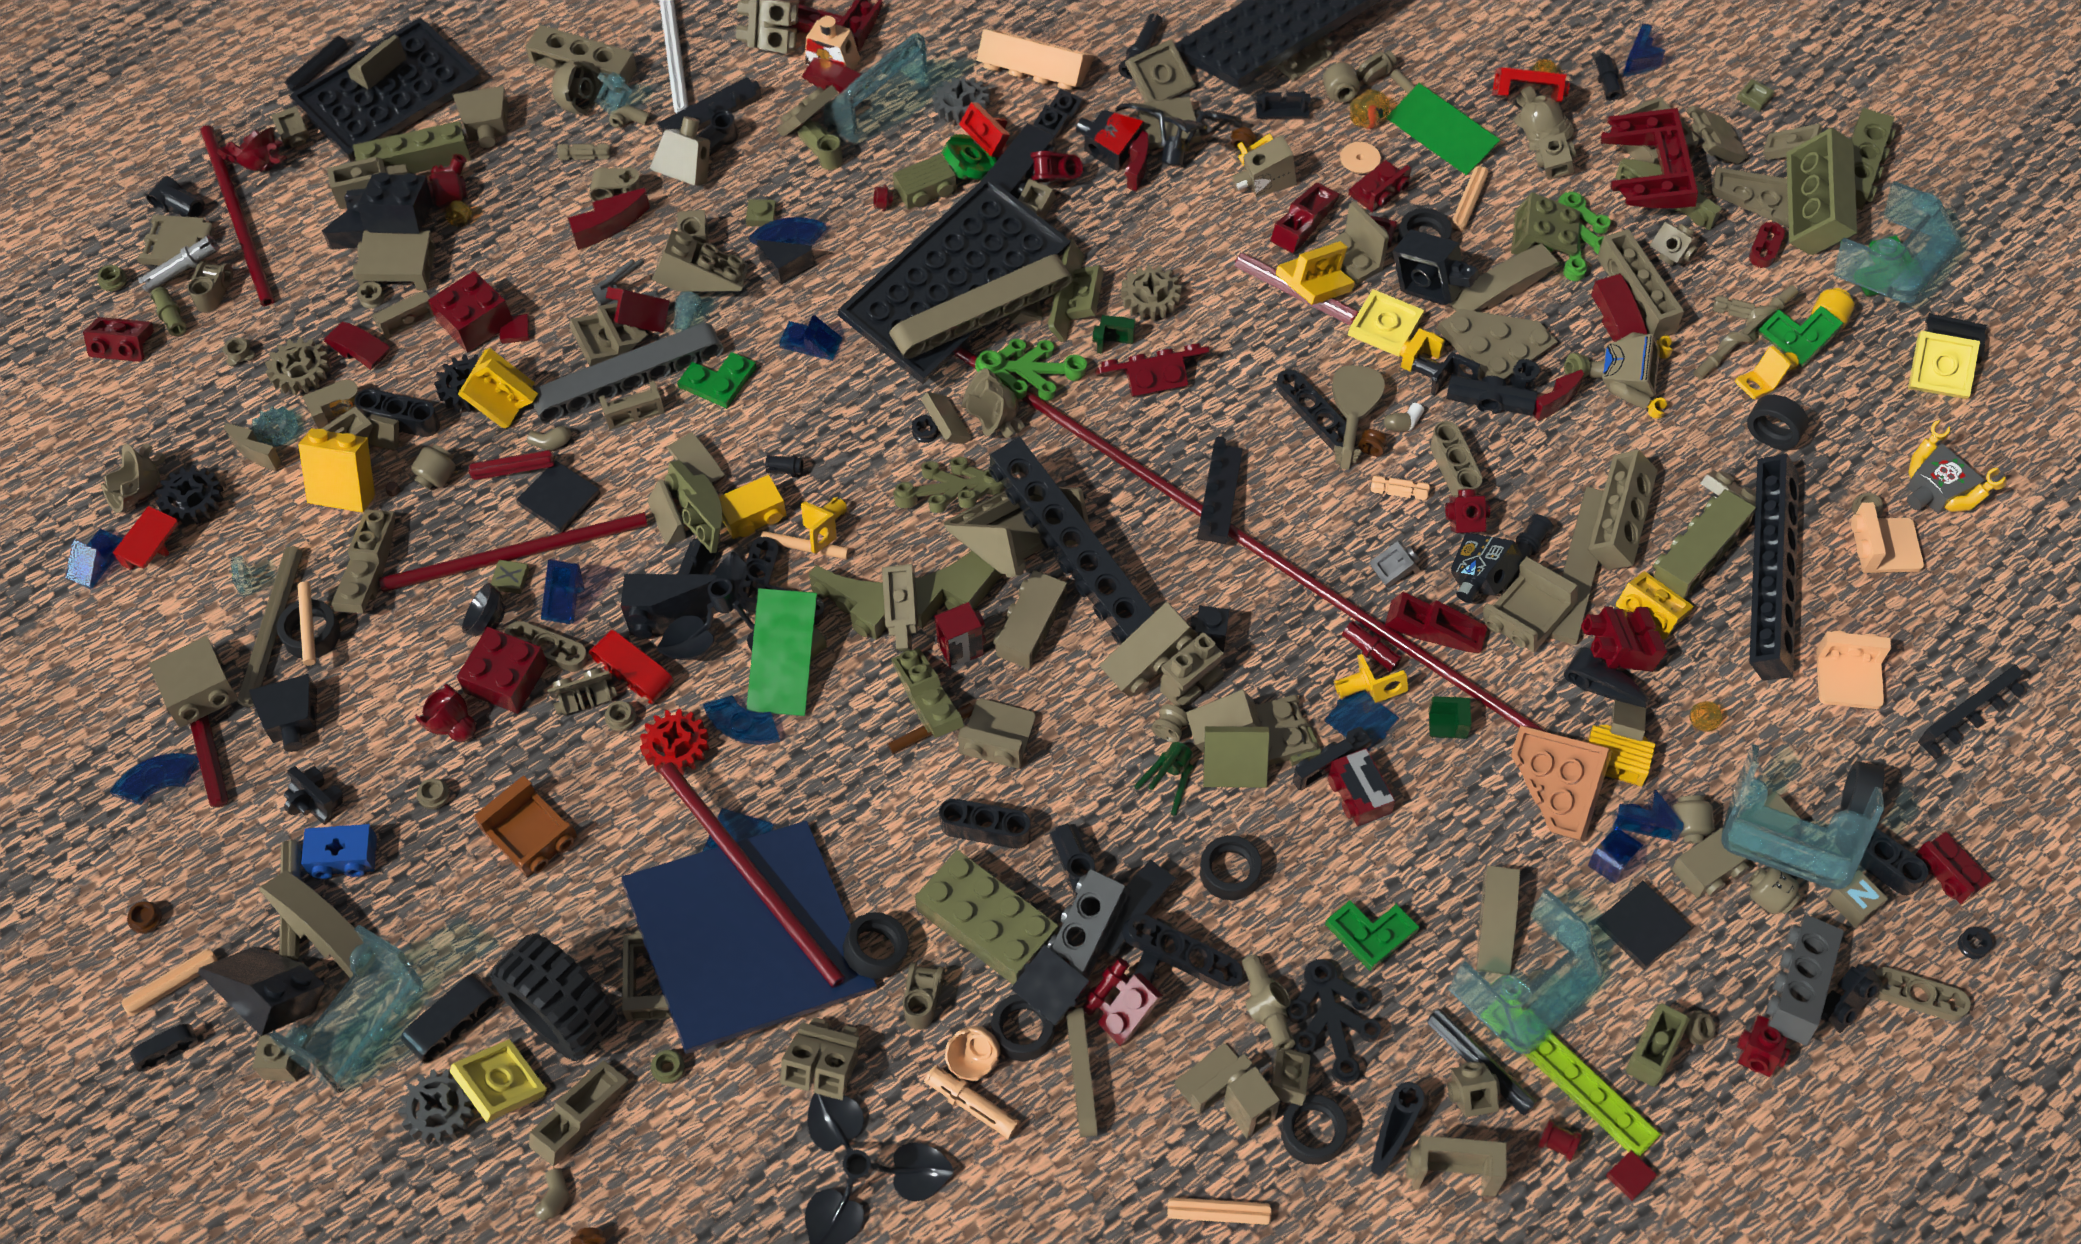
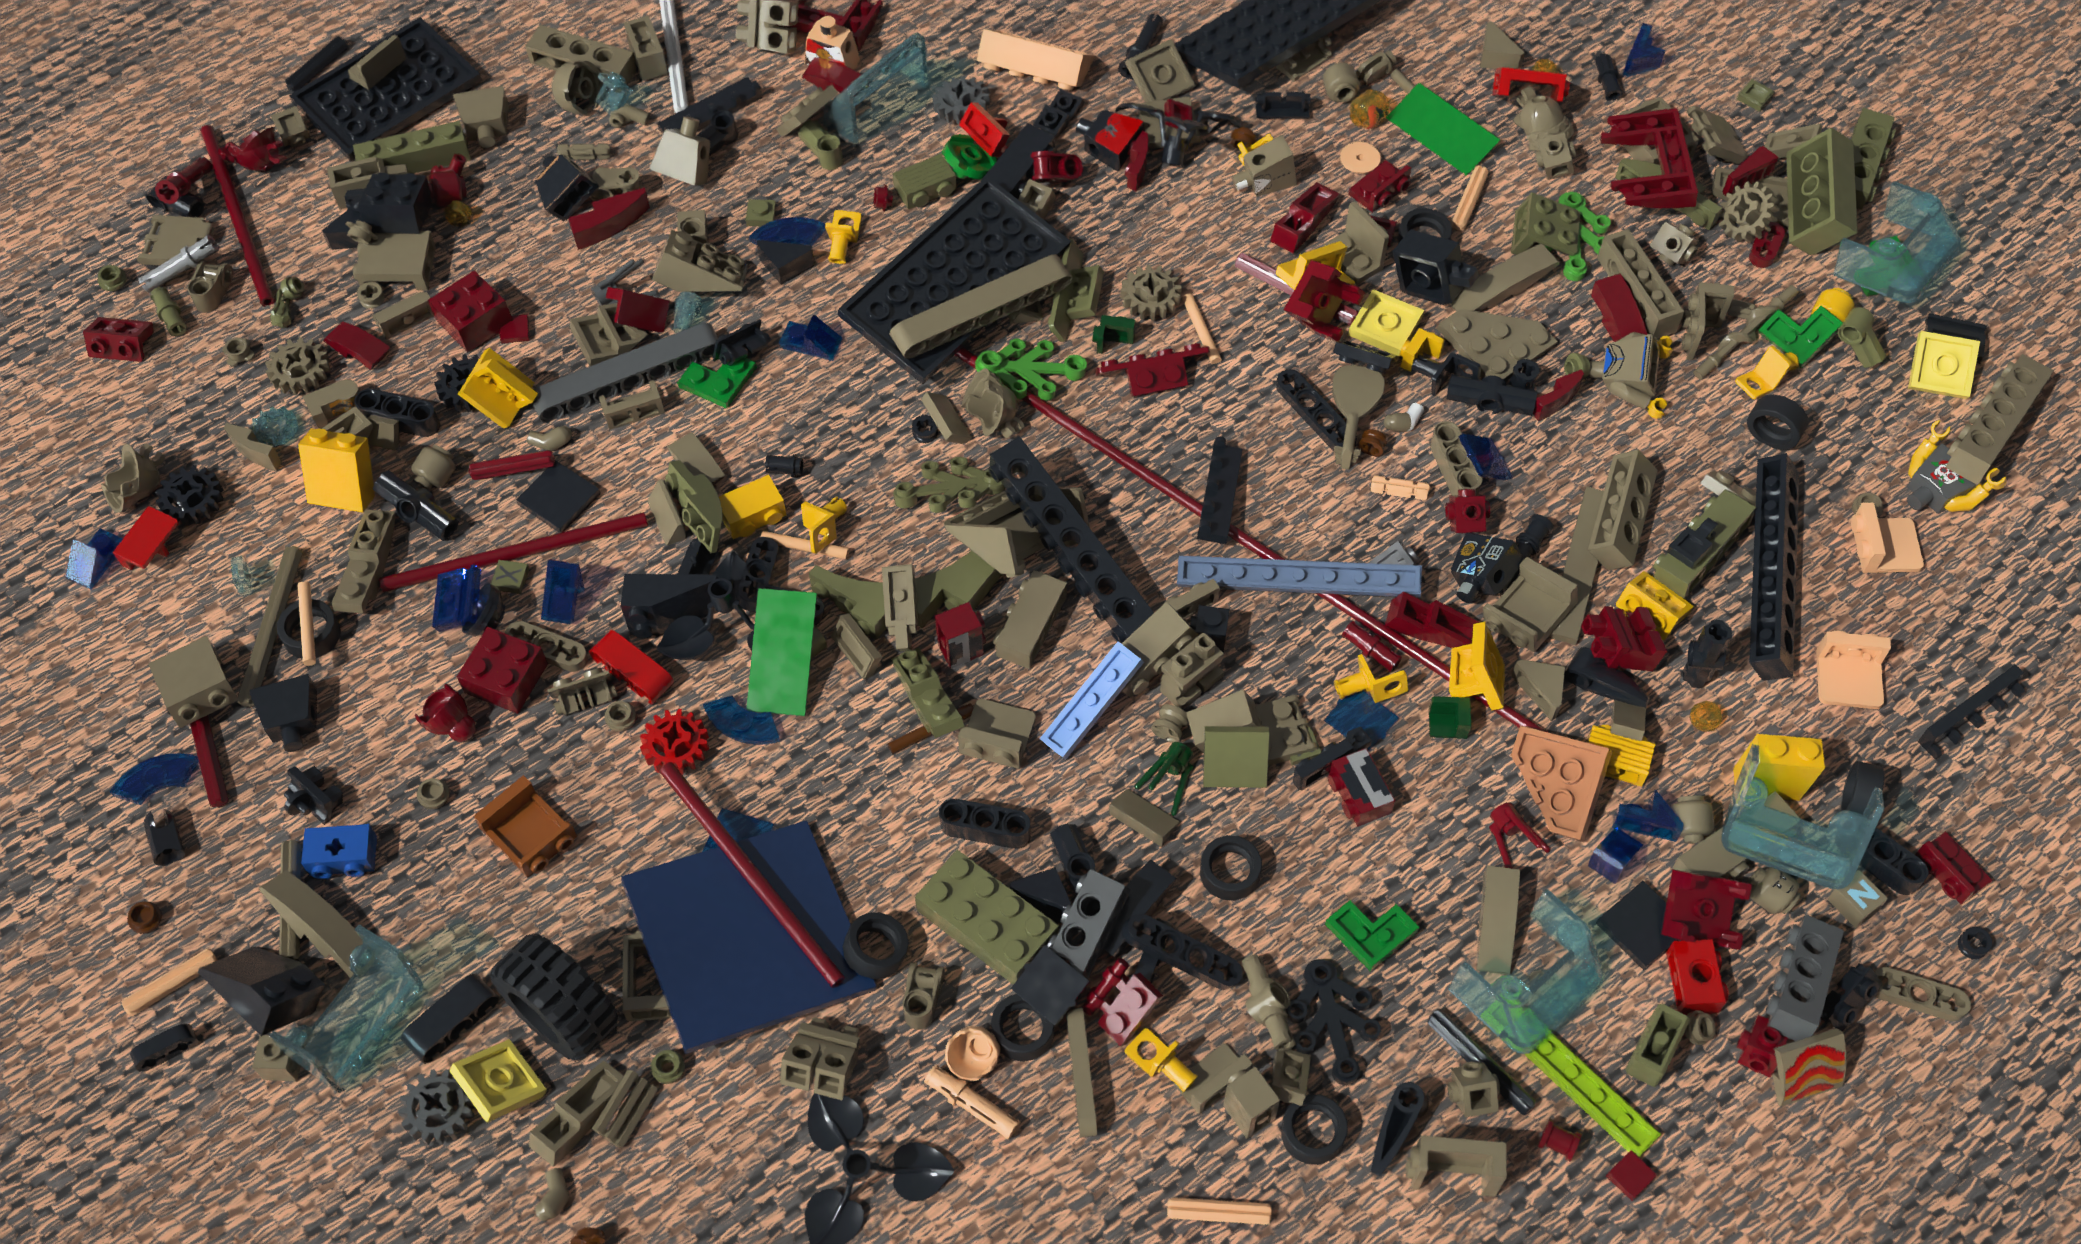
(164, 842): none -> black piece
(180, 183): none -> dark red pin
(291, 289): none -> olive piece
(360, 232): none -> dark tan plate
(415, 505): none -> black piece
(456, 598): none -> clear blue plate
(563, 186): none -> black torso
(636, 1113): none -> dark tan tile
(645, 47): none -> dark tan brick
(731, 347): none -> black hinge
(842, 234): none -> yellow bracket
(856, 646): none -> dark tan tile
(1043, 892): none -> black slope
(1091, 700): none -> light blue plate
(1143, 817): none -> dark tan slope
(1163, 1061): none -> yellow bracket
(1176, 109): none -> dark red tile
(1200, 594): none -> dark tan plate
(1201, 328): none -> light nougat bar
(1301, 576): none -> sand blue tile
(1319, 297): none -> dark red panel
(1353, 352): none -> black plate
(1478, 668): none -> yellow bracket
(1485, 457): none -> clear blue piece
(1499, 50): none -> dark tan slope
(1509, 821): none -> dark red plant
(1542, 684): none -> dark tan slope
(1693, 545): none -> black plate
(1698, 958): none -> red brick
(1703, 908): none -> dark red panel
(1705, 308): none -> dark tan bracket
(1707, 653): none -> black piece
(1748, 212): none -> dark tan gear
(1753, 169): none -> dark red slope
(1786, 764): none -> yellow brick
(1810, 1067): none -> slope
(1858, 333): none -> olive piece
(1997, 419): none -> dark tan brick

